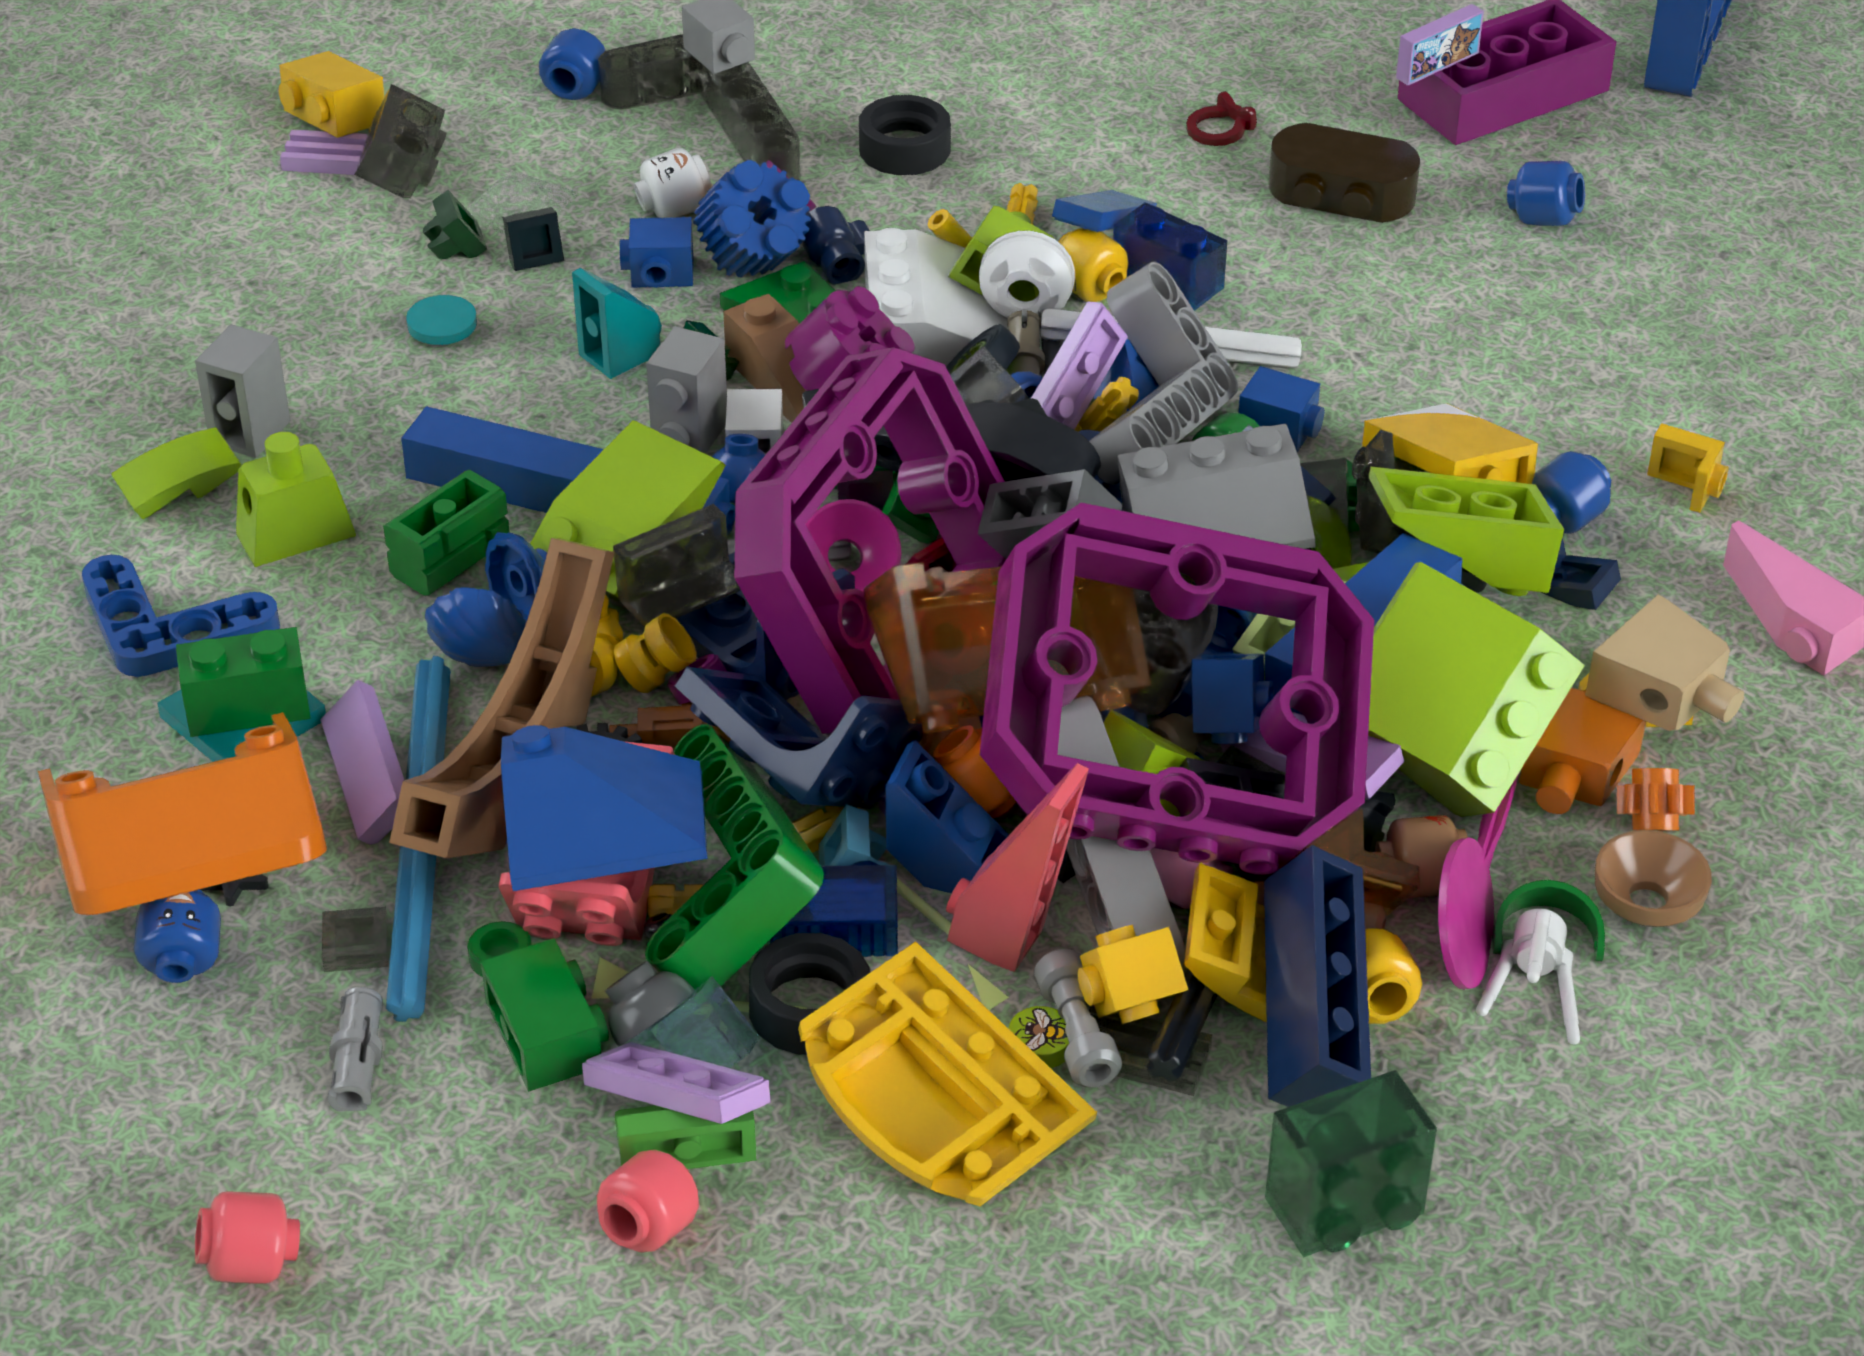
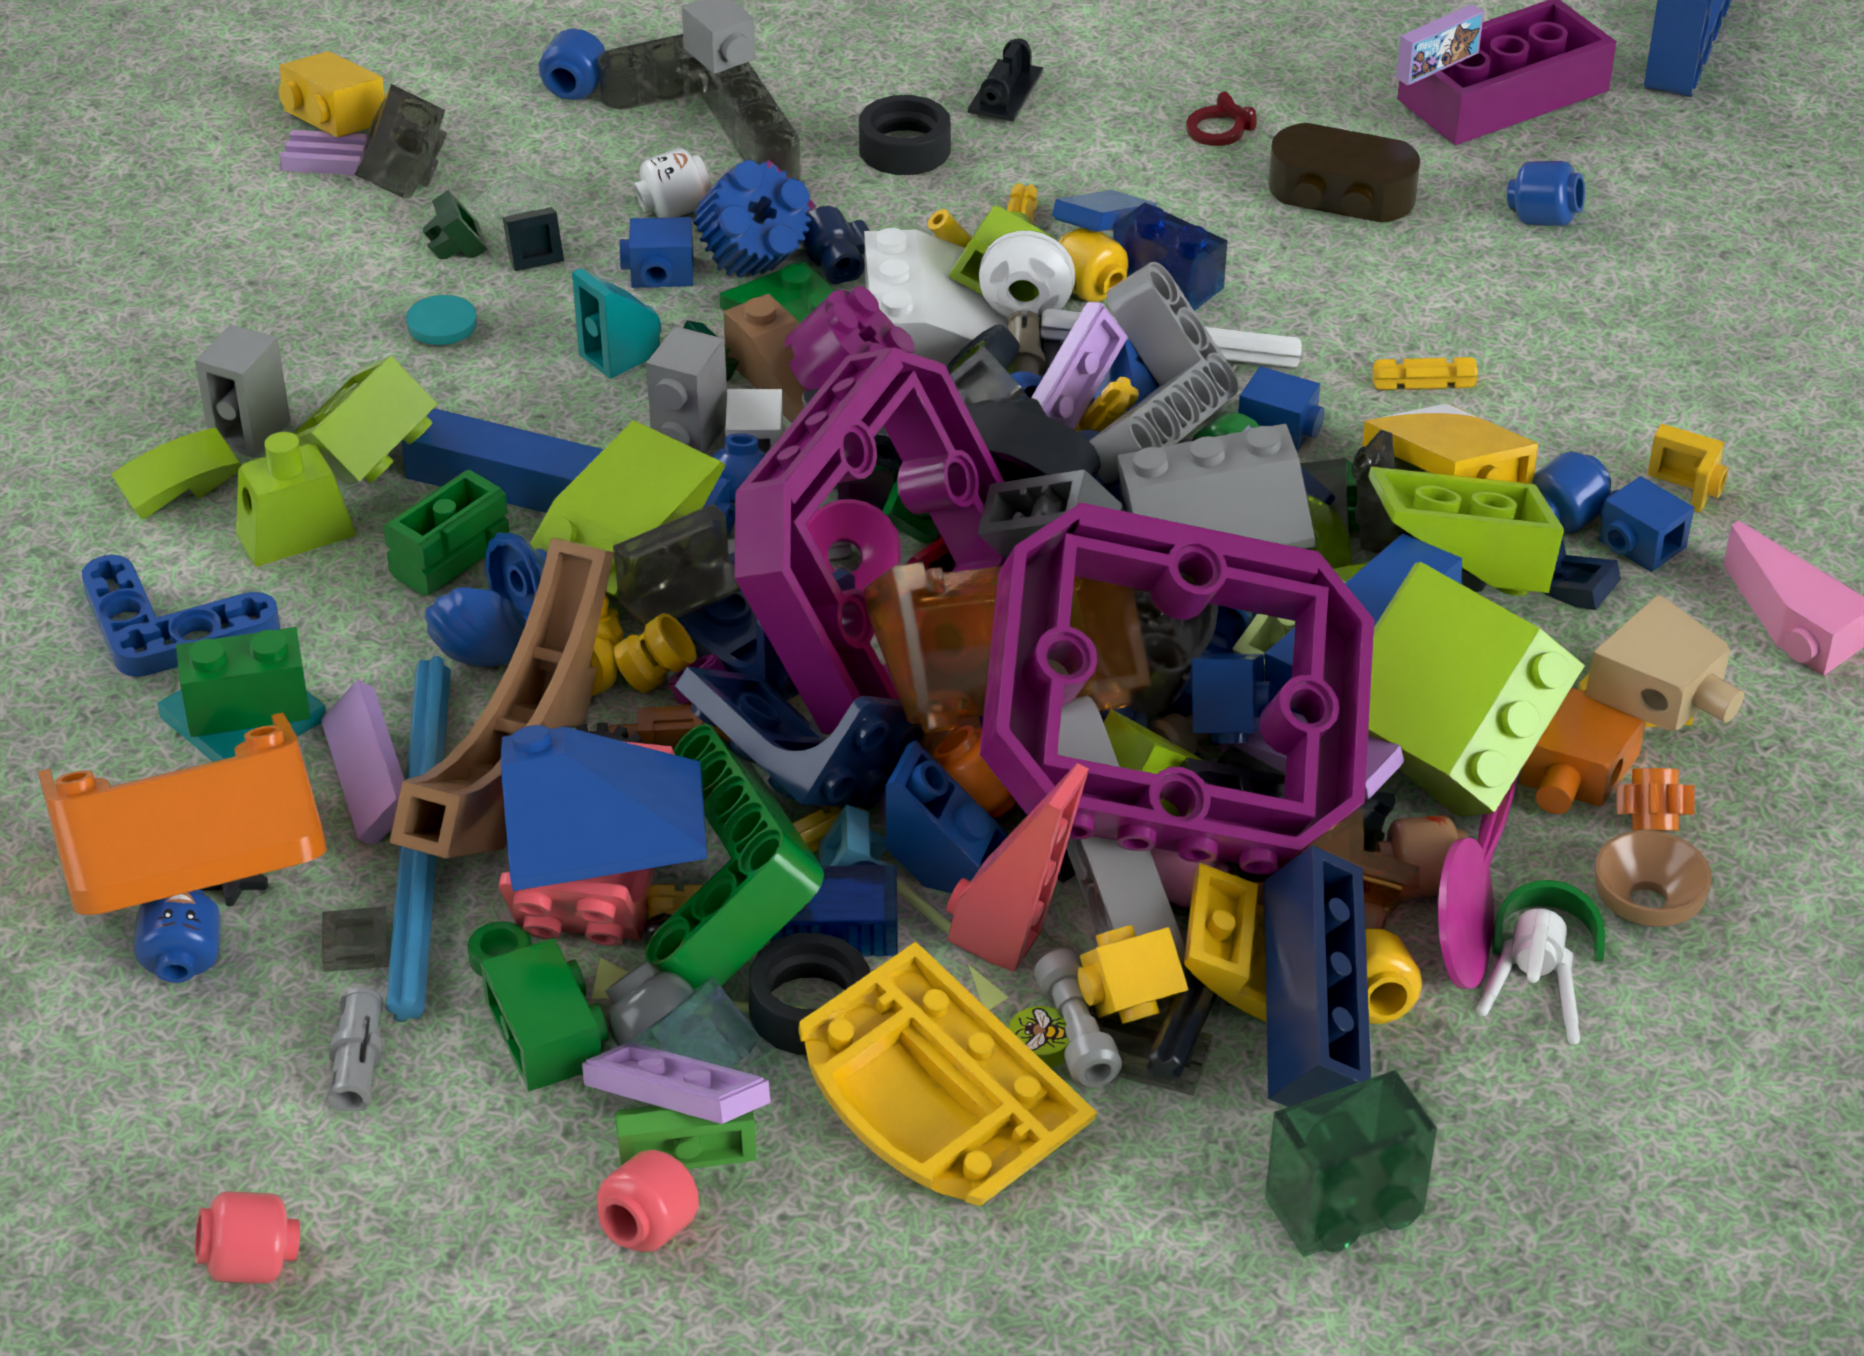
(368, 420): none -> lime slope
(1008, 83): none -> black hinge
(1424, 373): none -> yellow axle
(1645, 523): none -> blue brick

